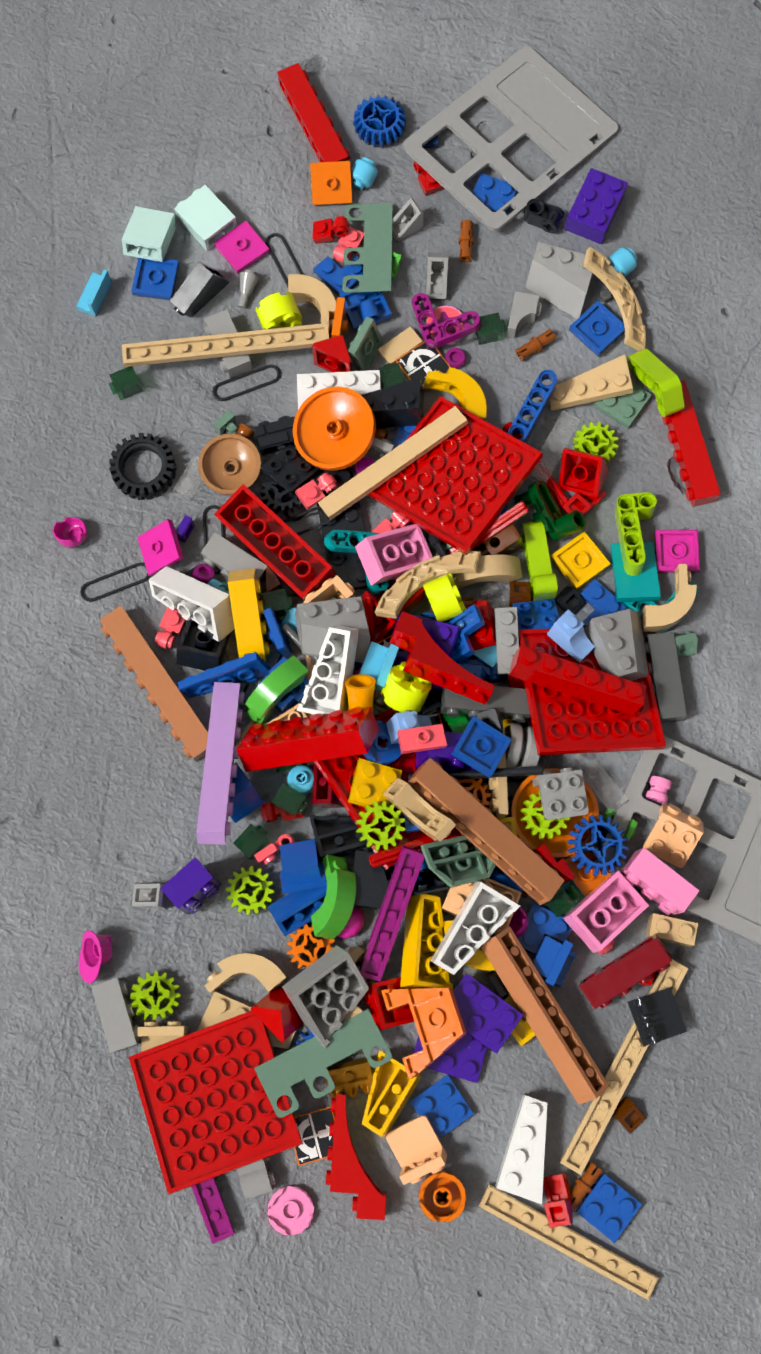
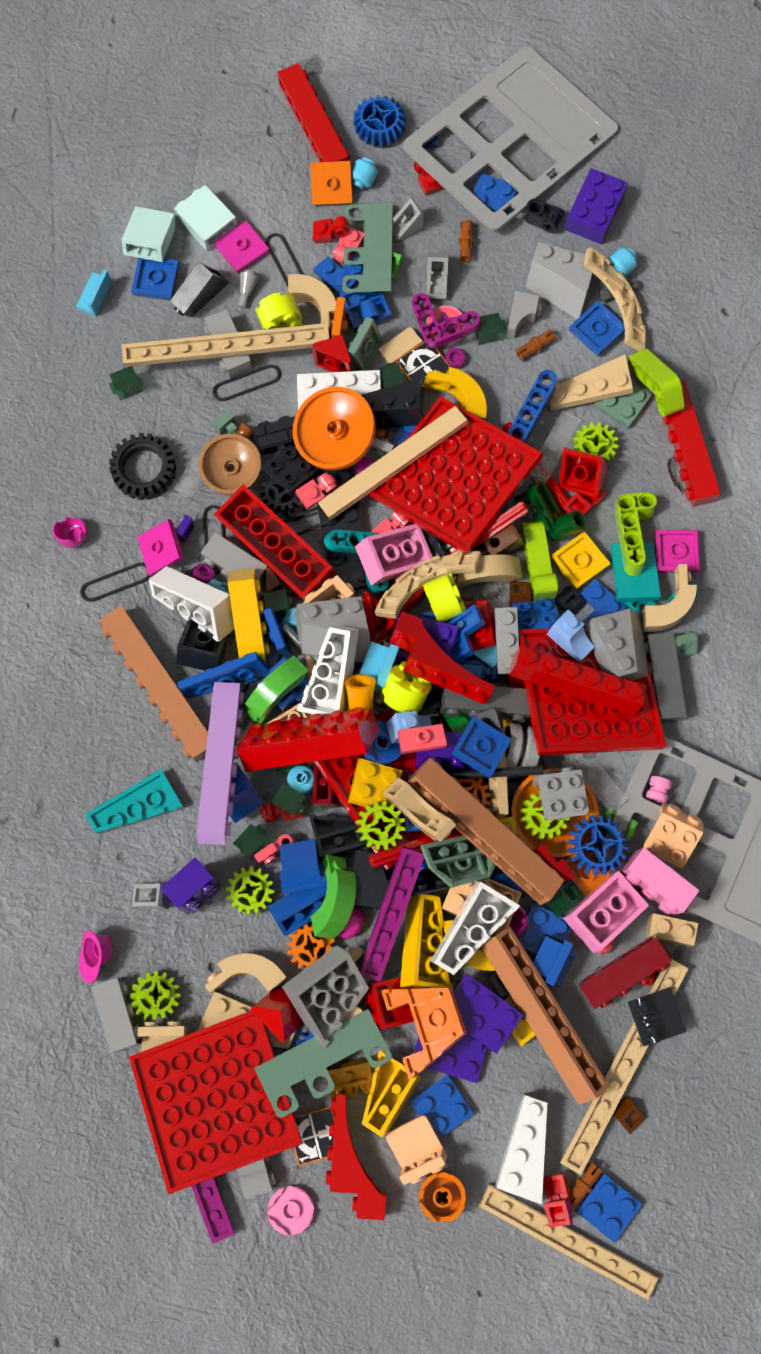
(141, 801): none -> teal wing
(171, 623): coral plate -> none

